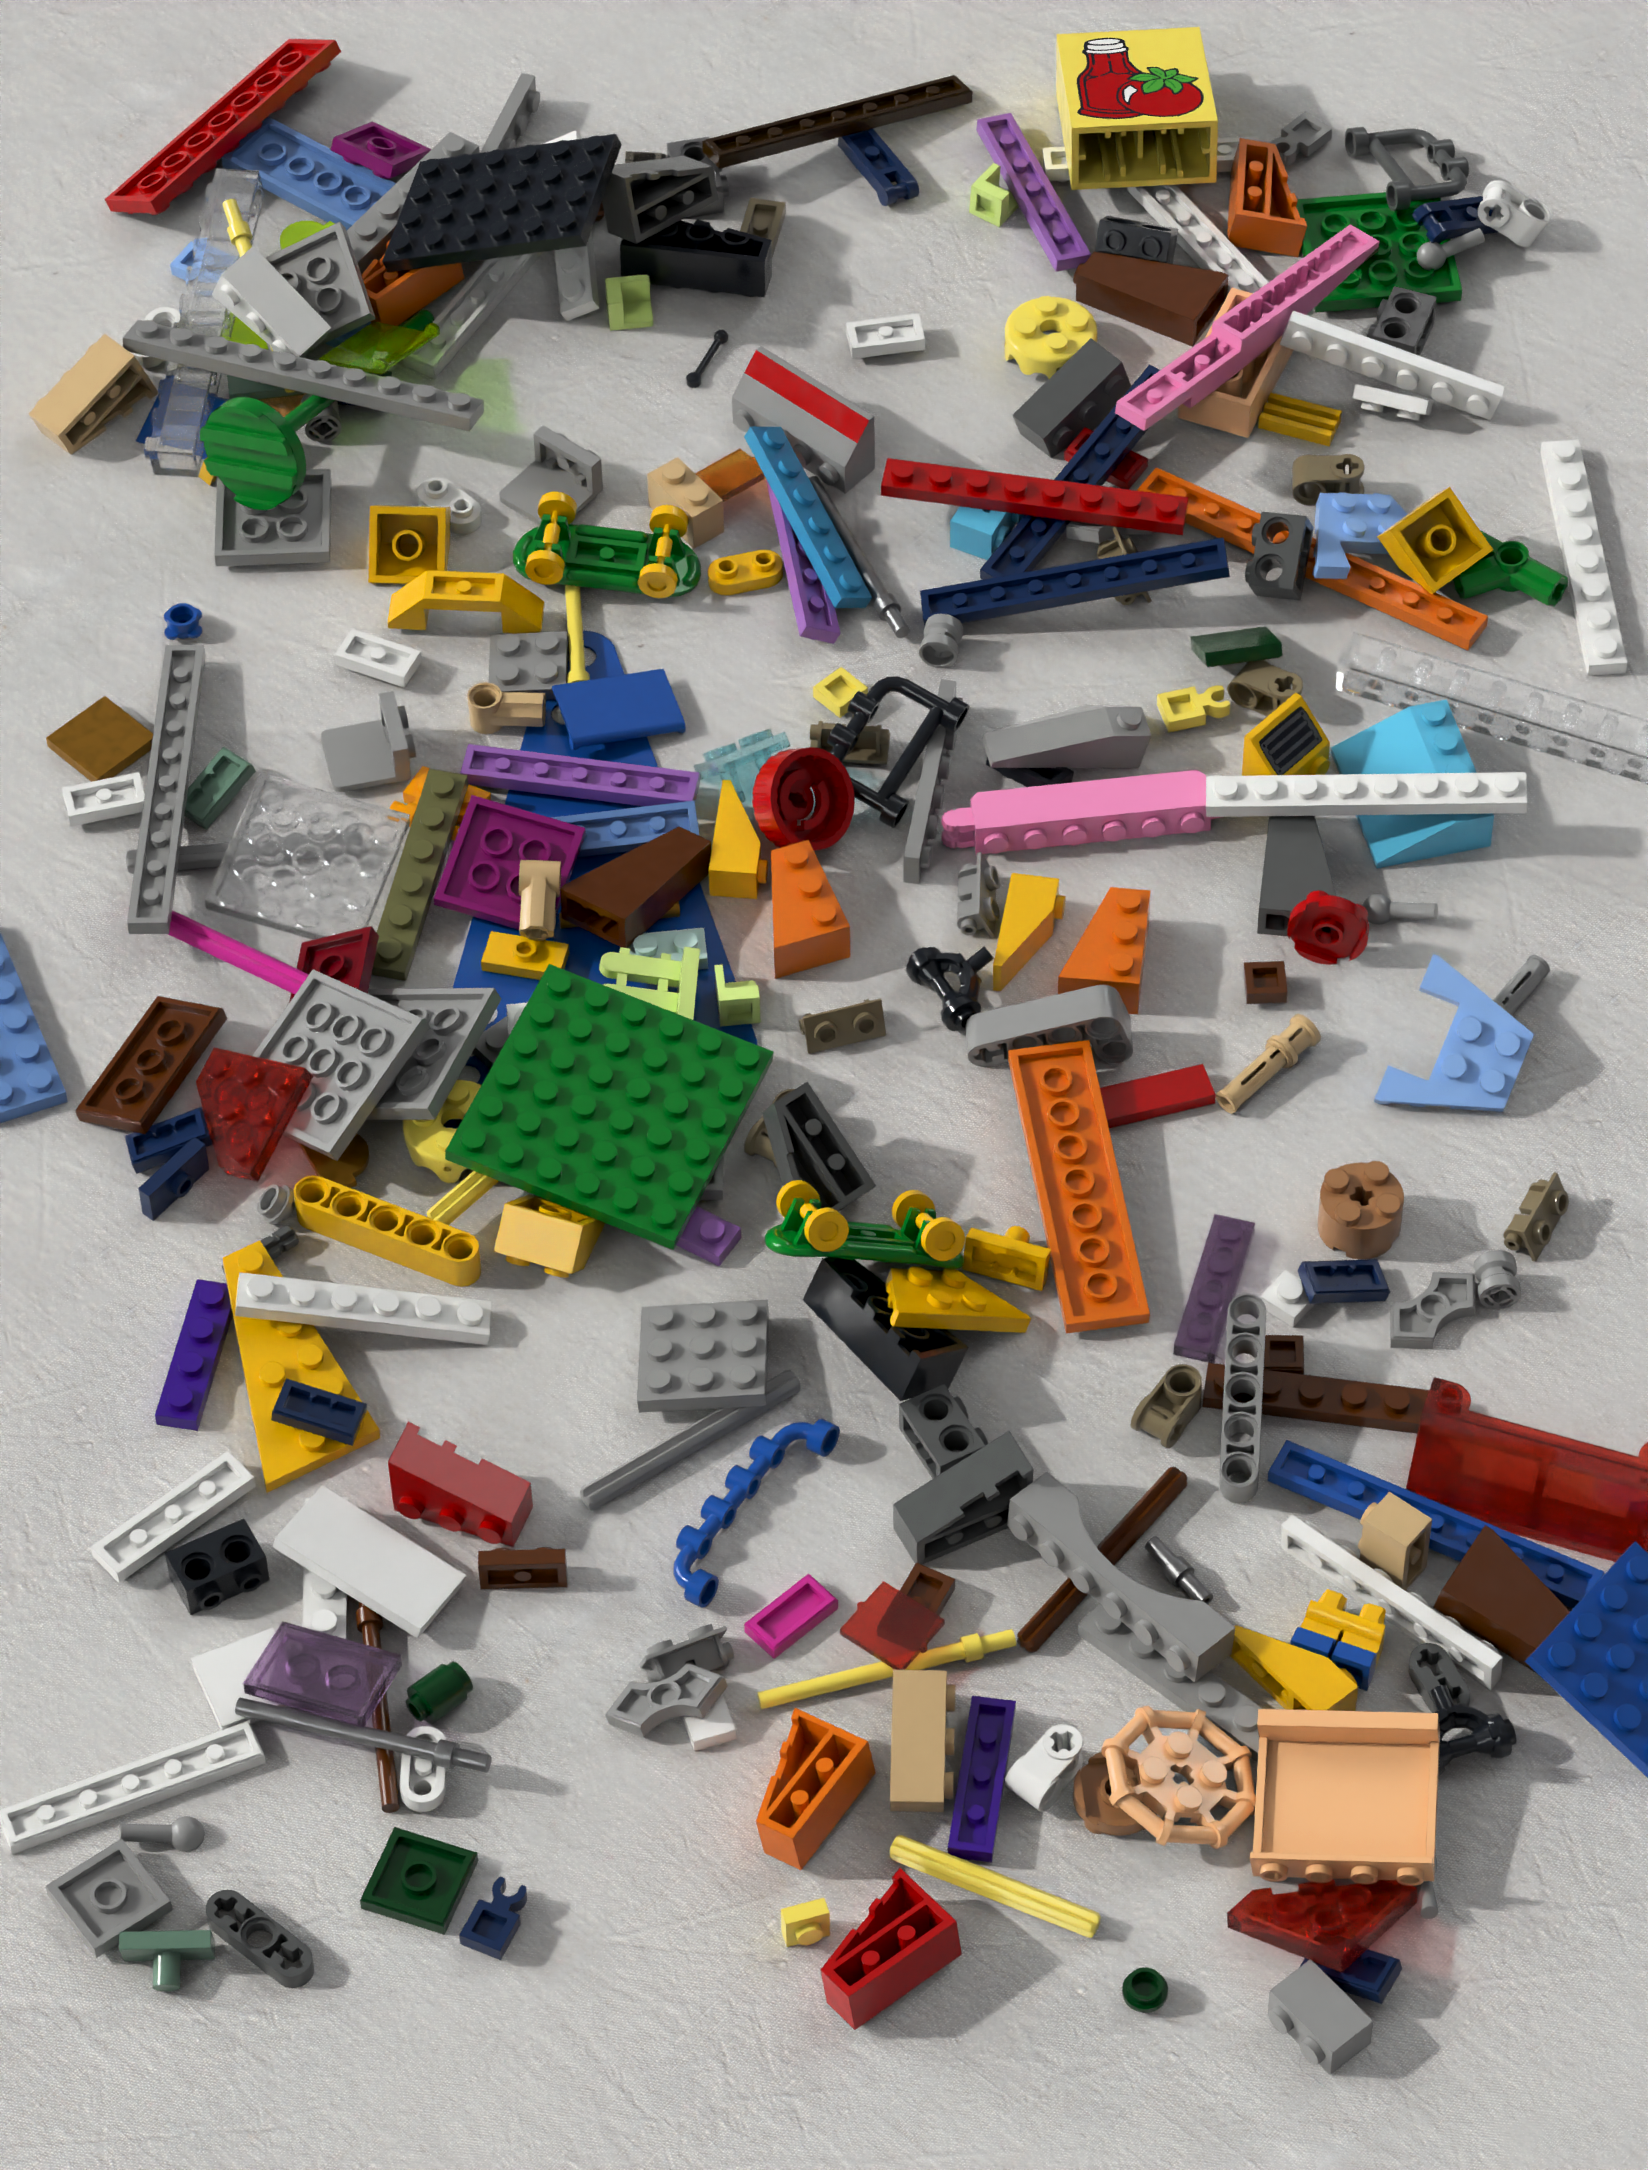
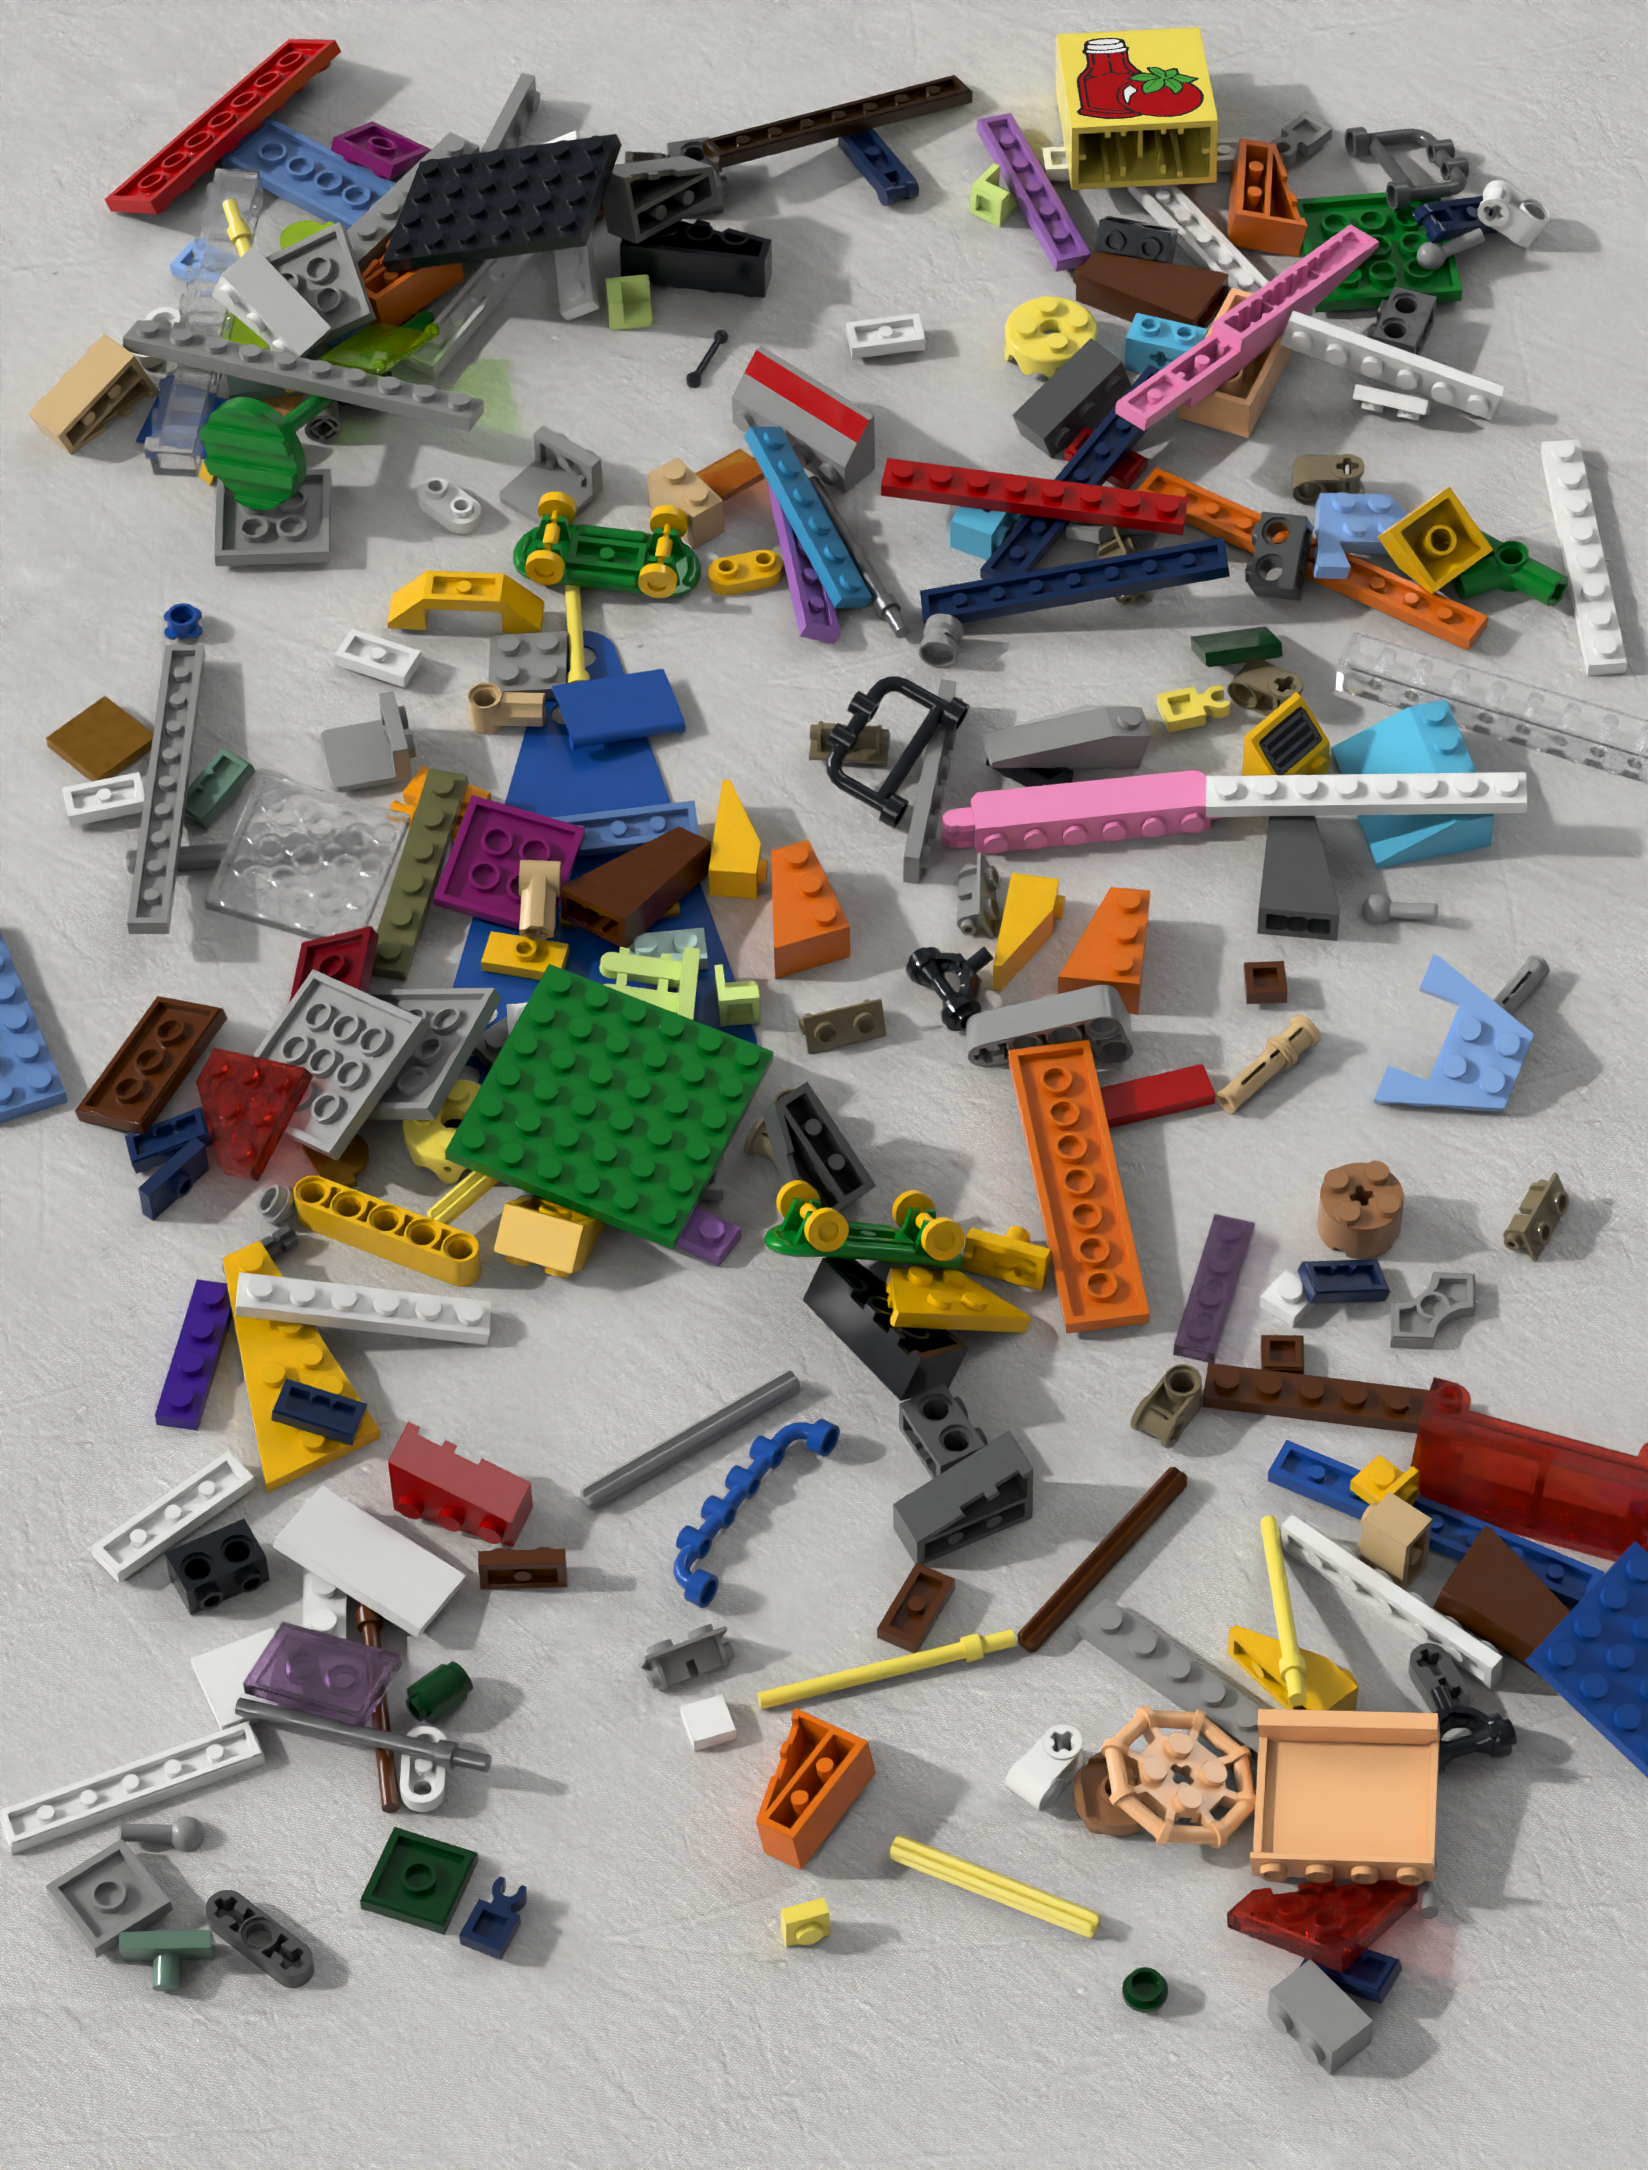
(236, 953): dark pink axle -> none
(407, 542): yellow slope -> none
(578, 777): medium lavender plate -> none
(646, 1705): light grey tile -> none
(703, 1356): light grey plate -> none
(727, 758): clear light blue plate -> none
(764, 219): dark tan plate -> none
(785, 796): red piece -> none
(791, 1616): dark pink tile -> none
(838, 690): light yellow plate -> none
(890, 1952): red wedge -> none
(892, 1627): clear red piece -> none
(921, 1741): tan wedge -> none
(981, 1778): dark purple plate -> none
(1158, 342): none -> medium azure brick
(1178, 1570): flat silver bar -> none
(1178, 1628): light grey arch -> none
(1239, 1416): light grey beam -> none
(1292, 1664): none -> light yellow bar
(1302, 414): yellow tile -> none
(1328, 911): red plate -> none
(1343, 1637): yellow hips -> none
(1383, 1477): none -> yellow bracket
(1497, 1286): light grey wheel -> none

